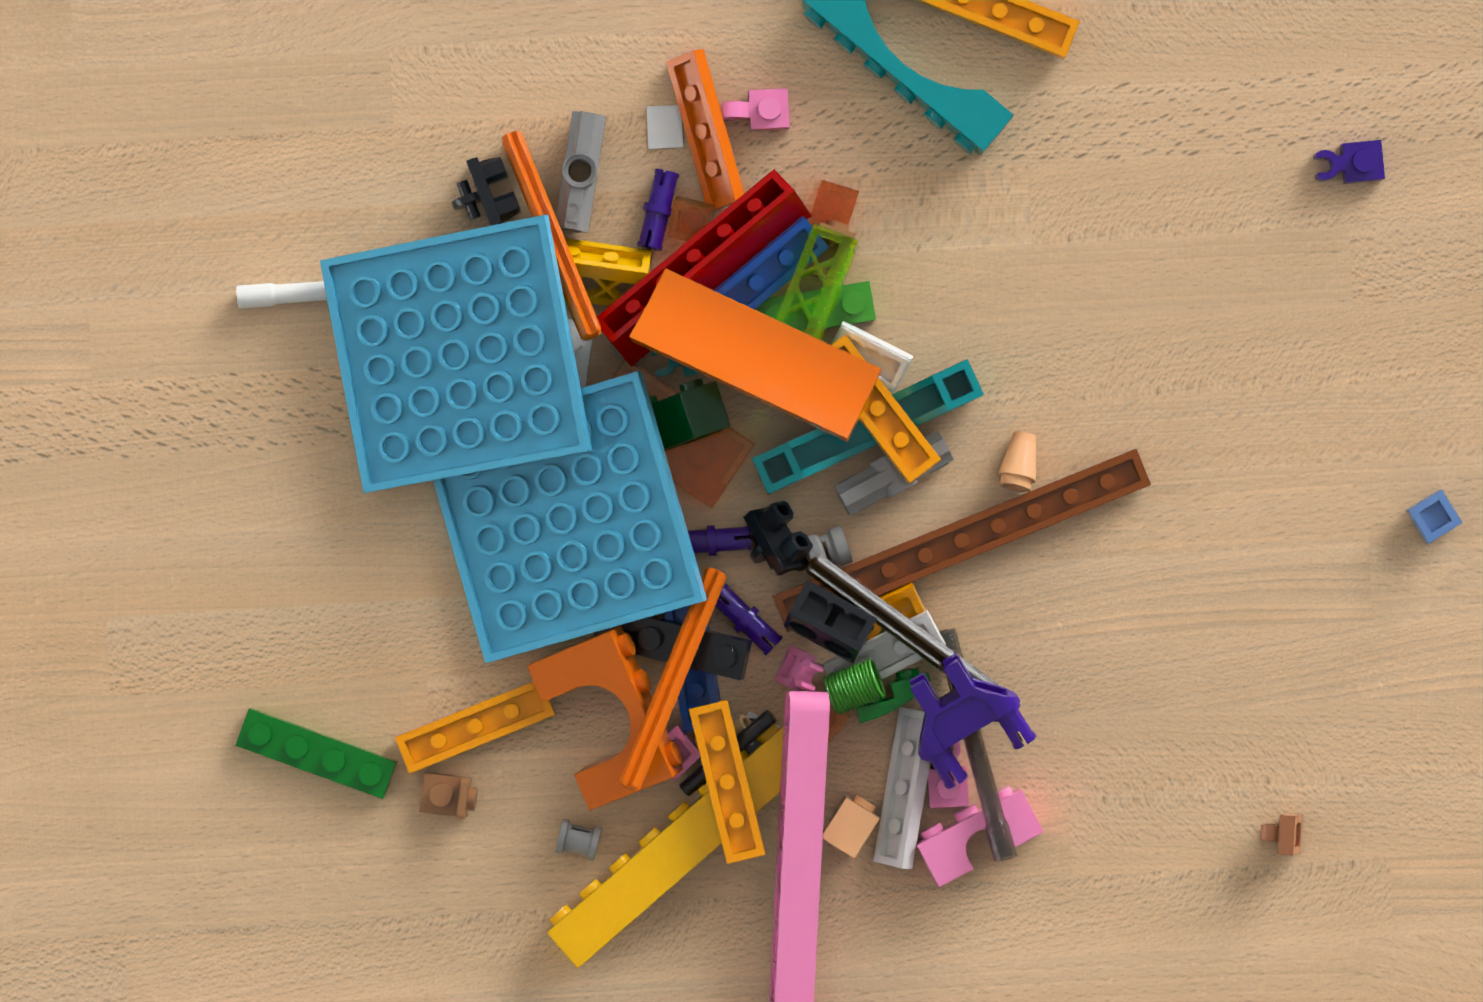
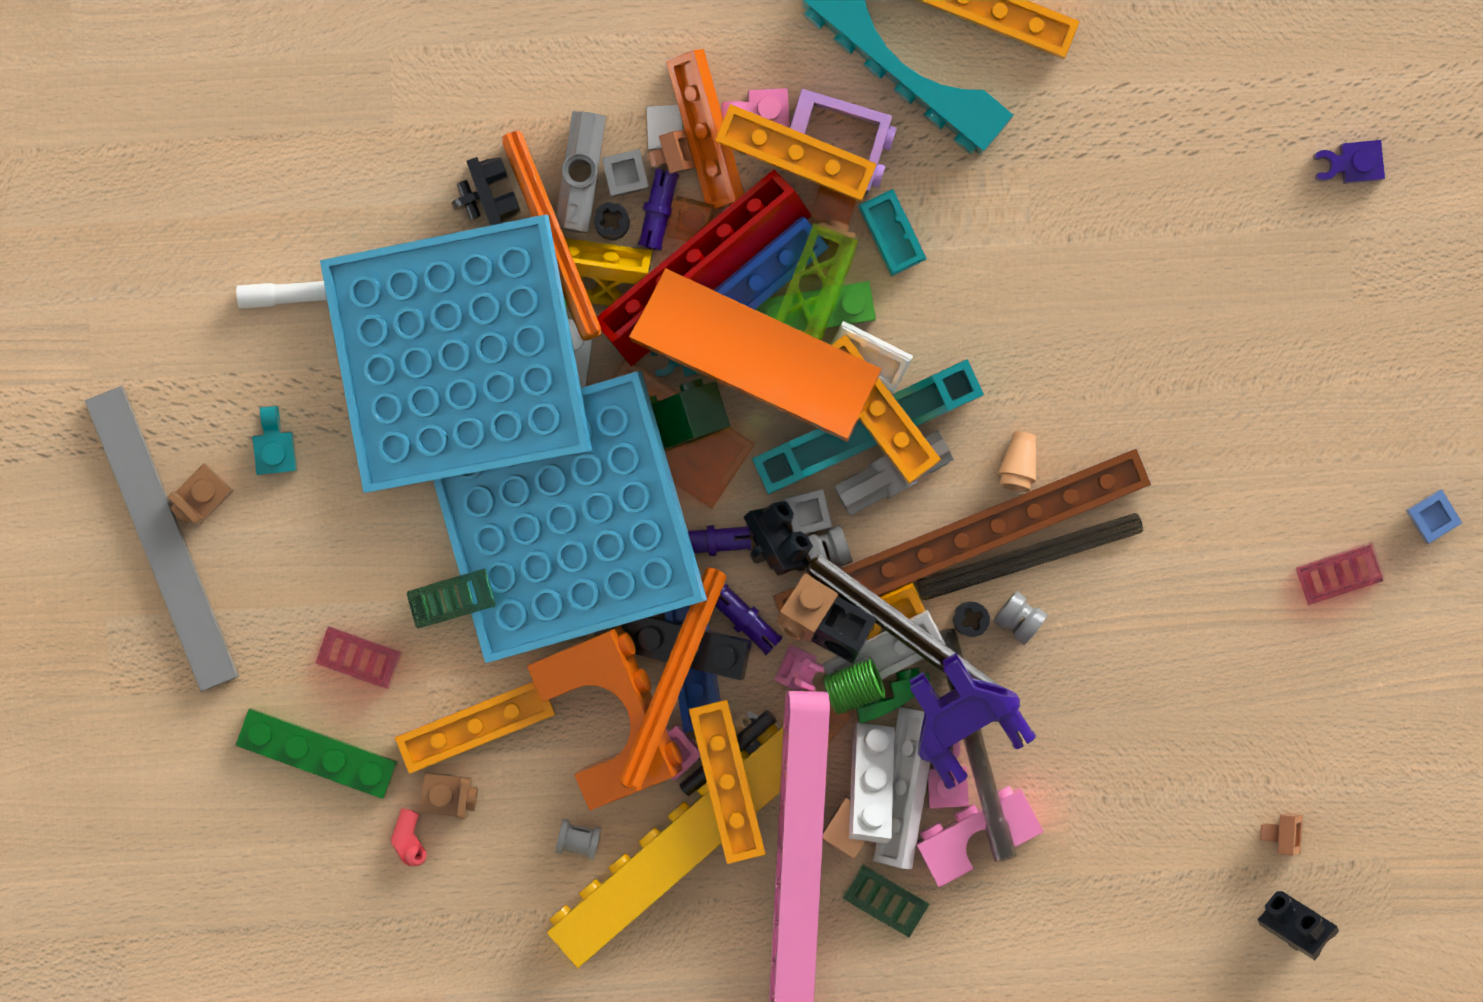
(162, 538): none -> light grey tile
(199, 496): none -> medium nougat bracket
(274, 450): none -> teal plate
(388, 670): none -> clear pink slope
(405, 841): none -> coral arm
(427, 603): none -> clear green slope
(614, 209): none -> black bush
(625, 173): none -> light grey plate
(674, 153): none -> nougat tile
(795, 152): none -> light orange plate
(806, 609): none -> medium nougat bracket
(809, 512): none -> light grey plate
(856, 886): none -> clear green slope
(871, 783): none -> white plate
(884, 135): none -> lavender window
(892, 232): none -> teal plate
(983, 622): none -> black bush
(1013, 611): none -> light grey wheel
(1030, 556): none -> clear smoke axle
(1297, 924): none -> black hips
(1376, 573): none -> clear pink slope

